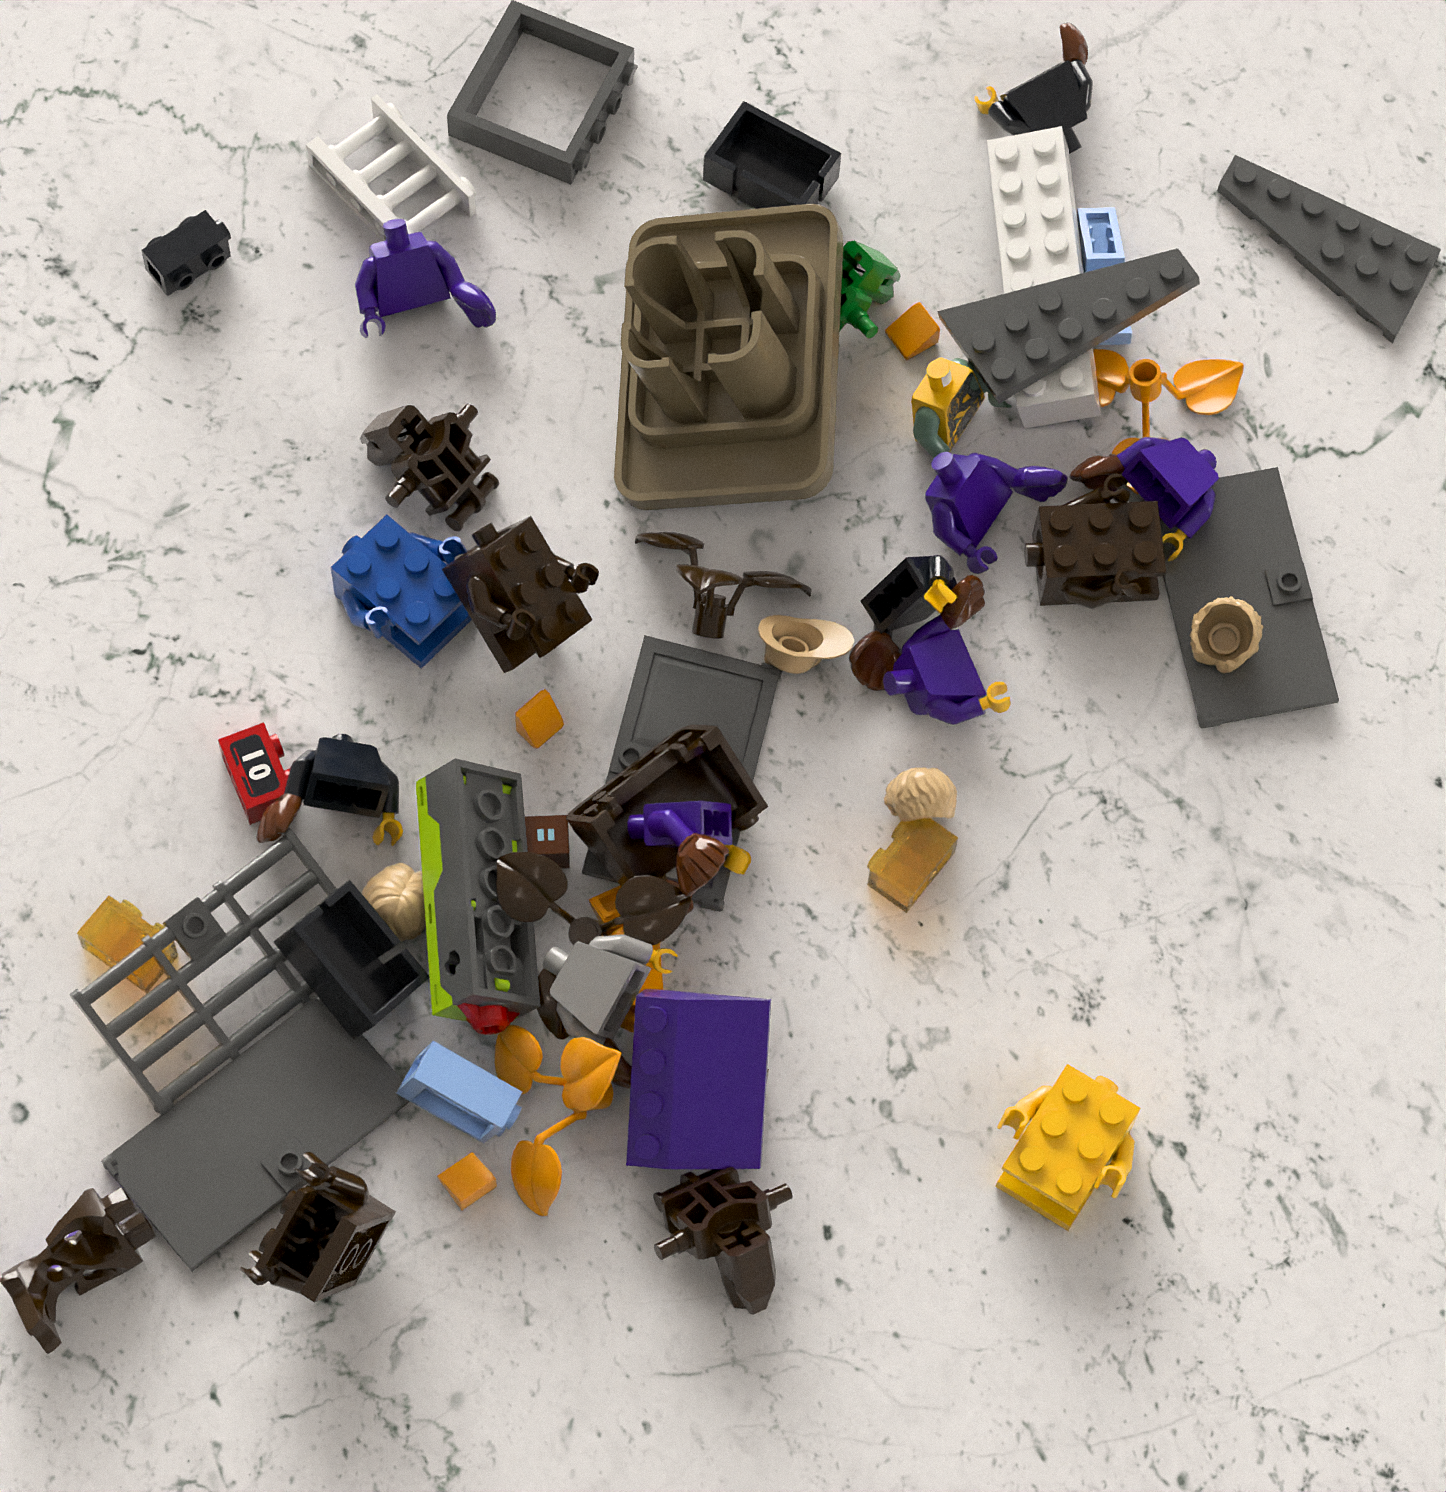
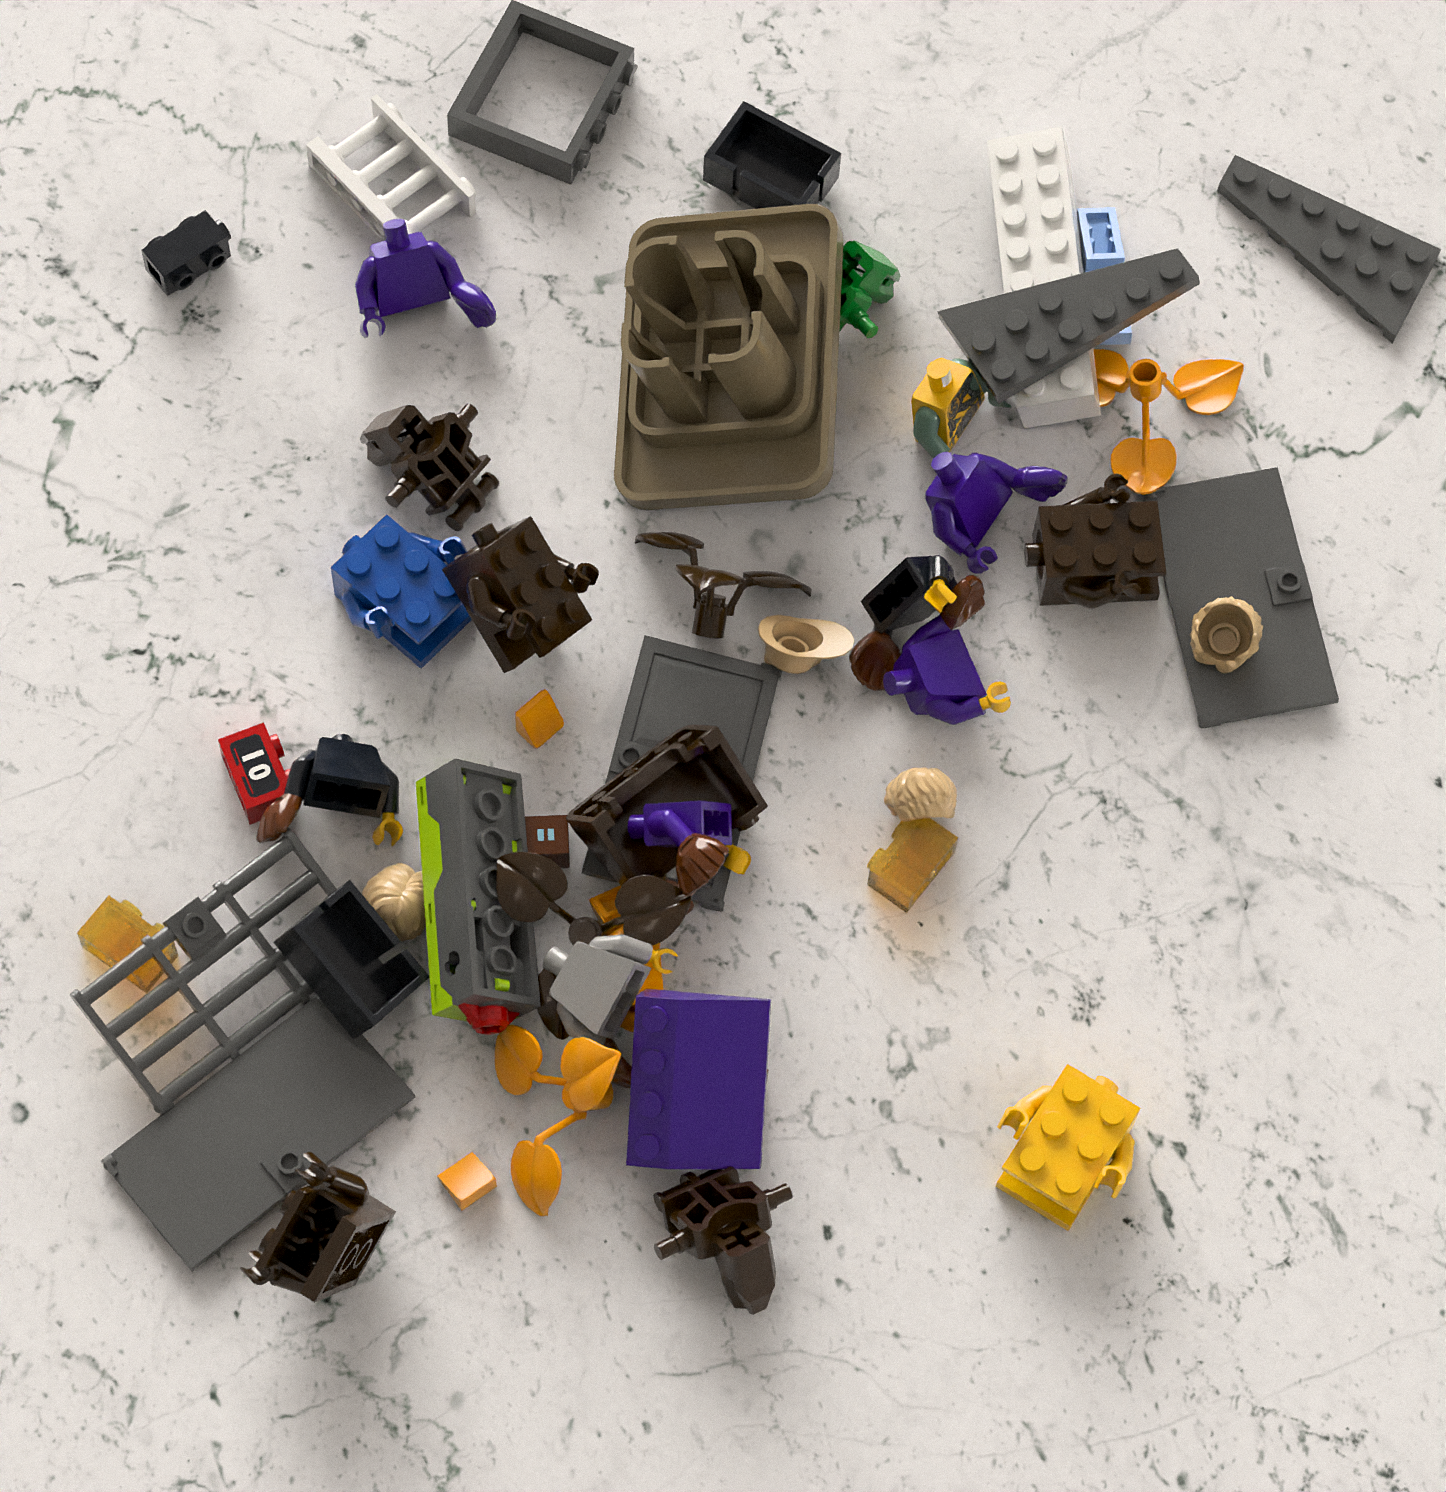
(94, 1243): dark brown hips -> none
(460, 1093): light blue window -> none
(913, 331): light orange slope -> none
(1049, 99): black torso -> none
(1163, 473): dark purple torso -> none

